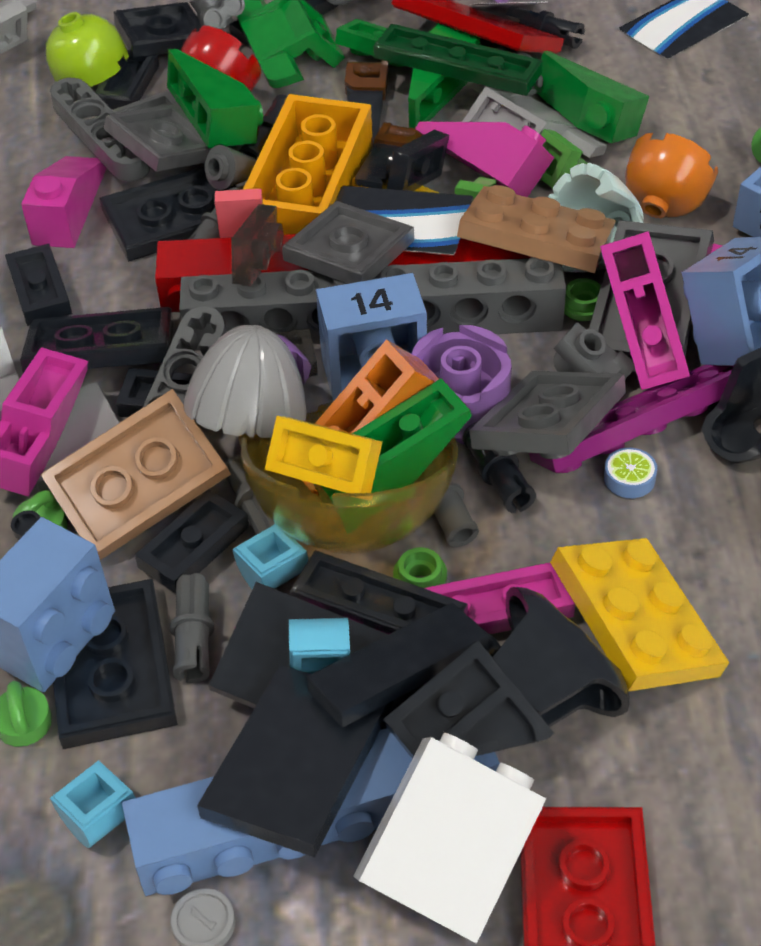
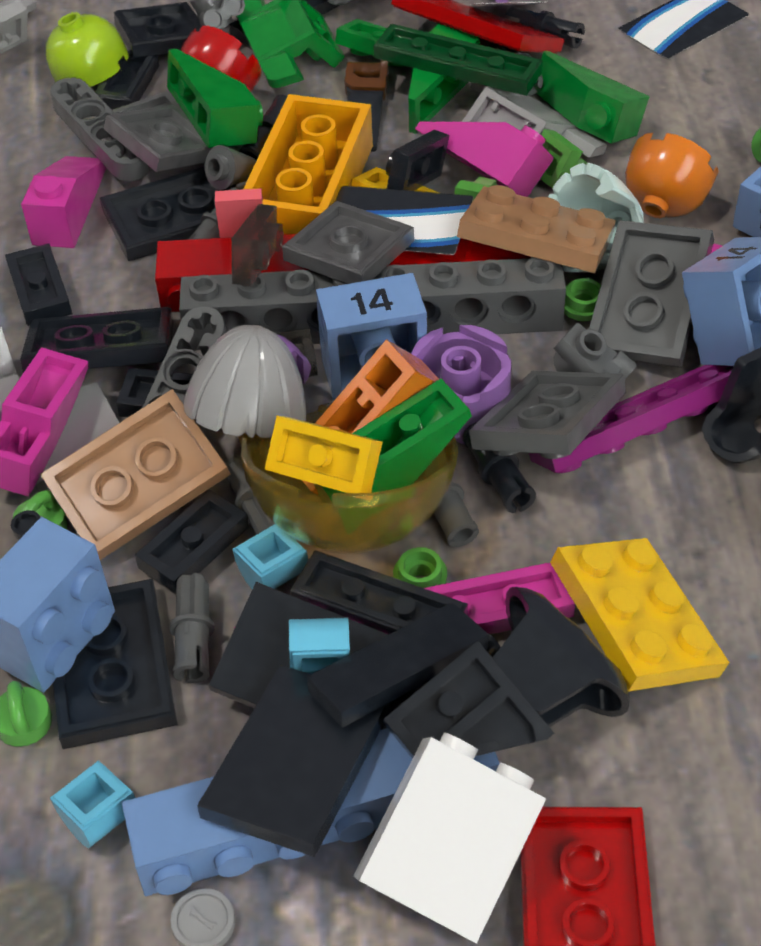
(389, 137): black piece -> none
(630, 472): tile -> none
(645, 310): dark pink slope -> none

